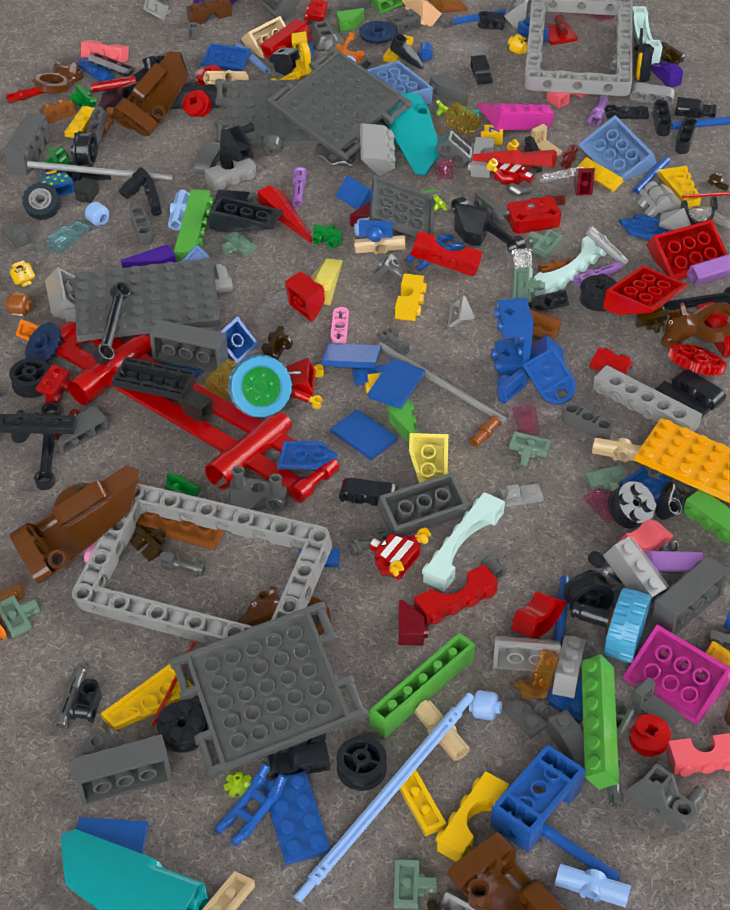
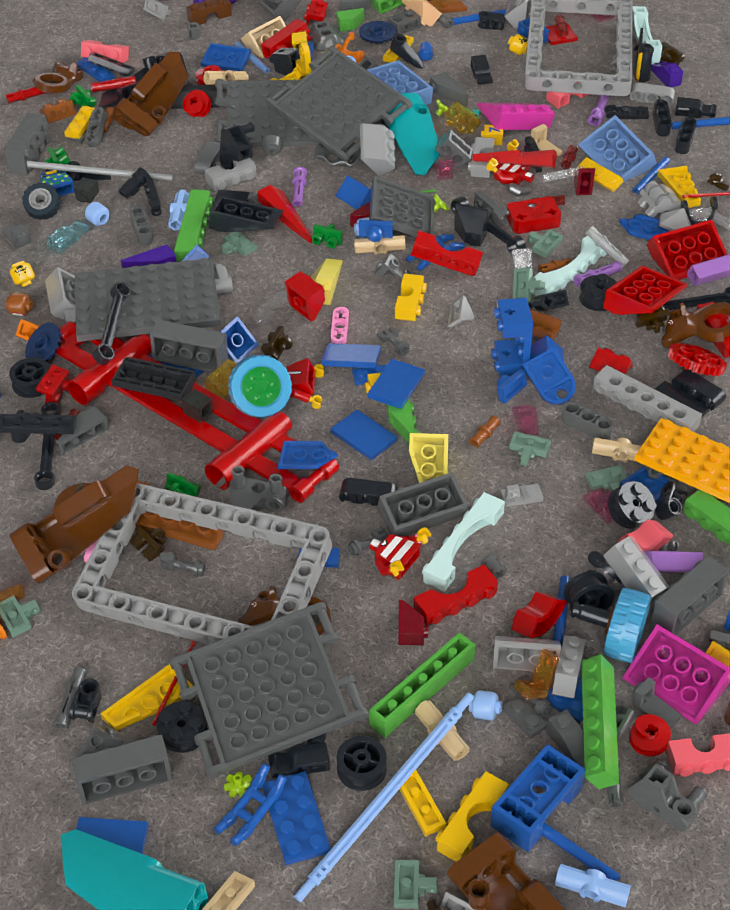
(85, 148): black wheel -> none
(444, 384): light grey piece -> none

